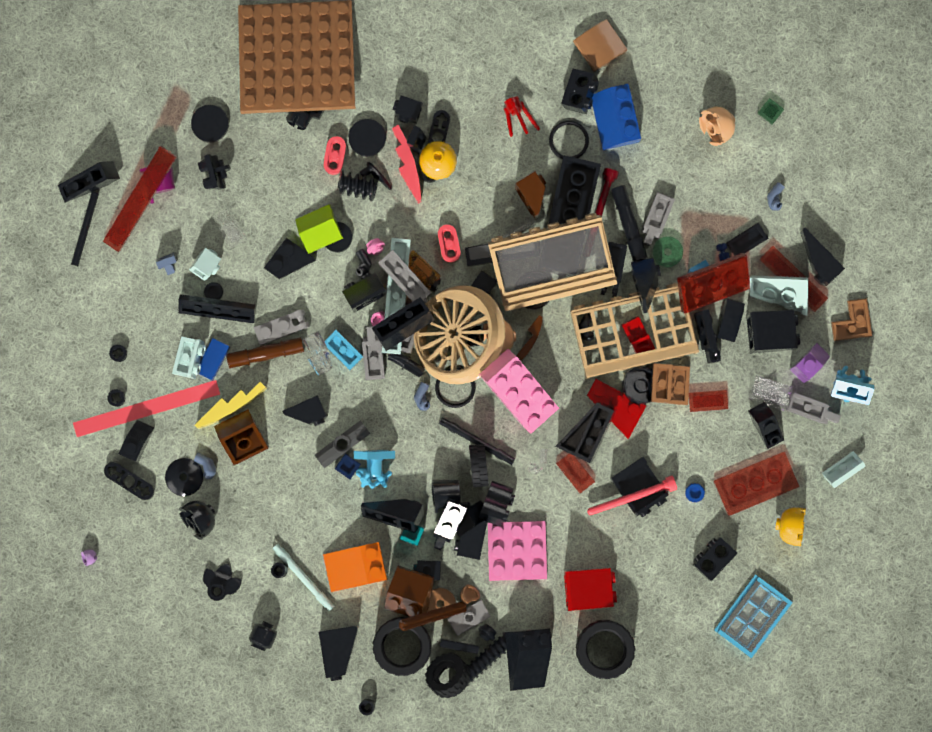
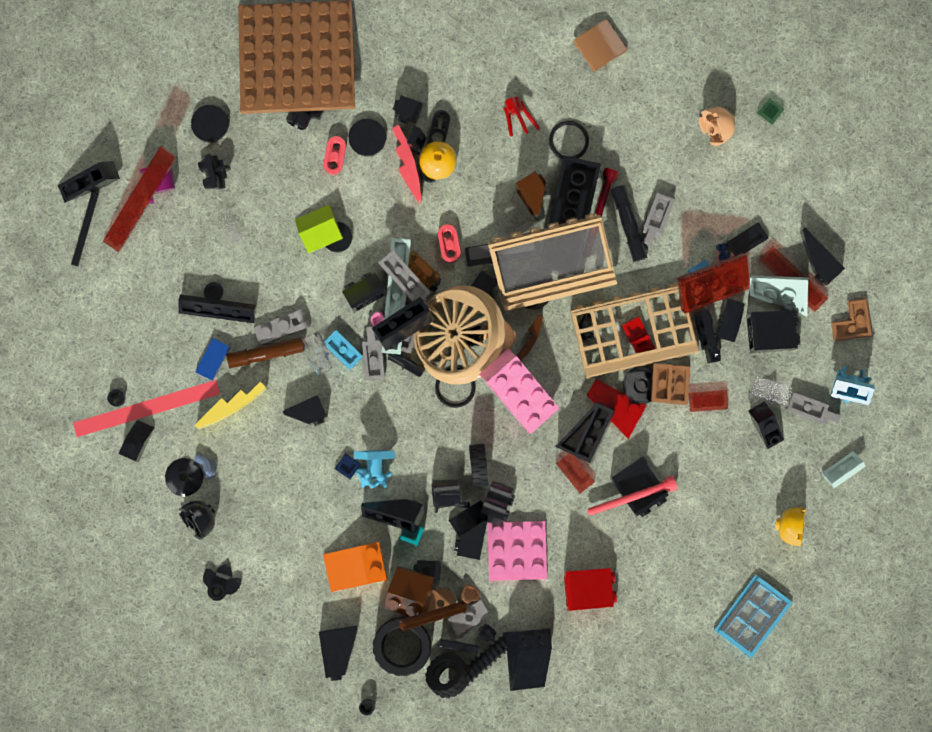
(88, 557): lavender hinge -> none
(115, 348): black bush -> none
(138, 493): black beam -> none
(167, 263): sand blue tile -> none
(188, 357): light aqua bracket -> none
(206, 264): light aqua brick -> none
(240, 437): reddish brown slope -> none
(262, 636): black head -> none
(275, 573): black hinge -> none
(286, 558): light aqua piece -> none
(288, 259): black wing -> none
(332, 452): dark grey piece -> none
(357, 186): black piece -> none
(365, 263): black arm -> none
(375, 246): bright pink plate -> none
(376, 173): black bar -> none
(420, 397): sand blue arm -> none
(448, 522): hinge -> none
(454, 428): black piece -> none
(575, 90): black brick -> none
(616, 117): blue slope -> none
(617, 254): black hinge -> none
(628, 653): black tyre -> none
(645, 278): black slope -> none
(667, 260): clear green piece -> none
(694, 492): blue tile -> none
(718, 562): black brick -> none
(756, 483): clear red tile -> none
(773, 197): sand blue arm -> none
(810, 363): medium lavender slope -> none

